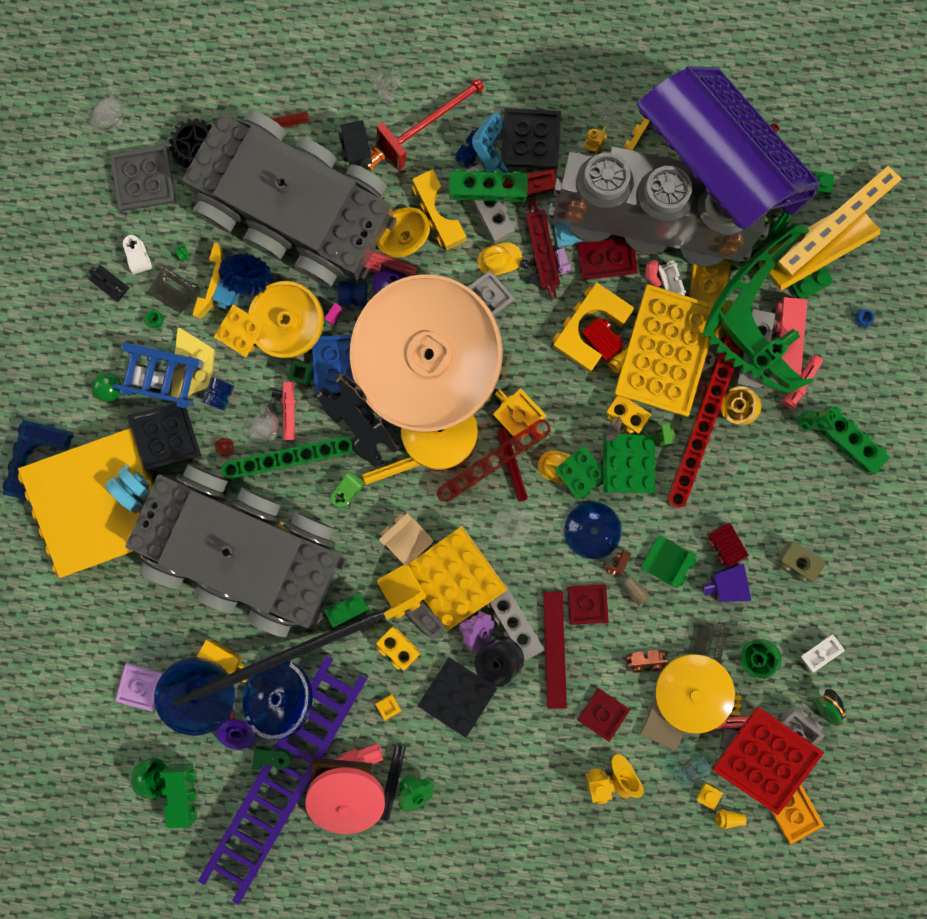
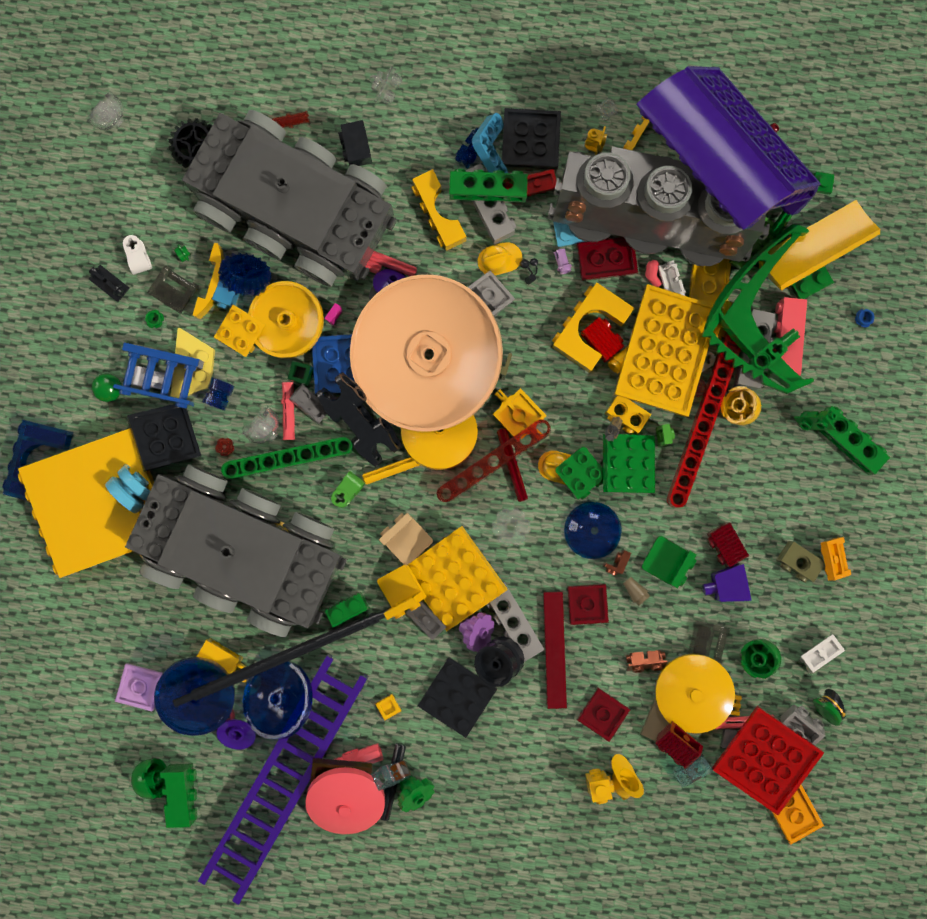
(143, 178): dark grey plate -> none
(271, 756): dark green leg -> none
(278, 394): black piece -> none
(308, 403): none -> flat silver plate
(352, 294): clear blue wheel -> none
(376, 156): orange bush -> none
(392, 145): red tile -> none
(392, 774): none -> clear light blue leg
(402, 644): yellow brick -> none
(407, 235): yellow dish -> none
(542, 249): dark red plate -> none
(679, 745): none -> dark red brick
(709, 796): yellow plate -> none
(729, 819): yellow cone -> none
(814, 363): coral pin -> none
(835, 559): none -> light orange plate
(839, 221): yellow tile -> none

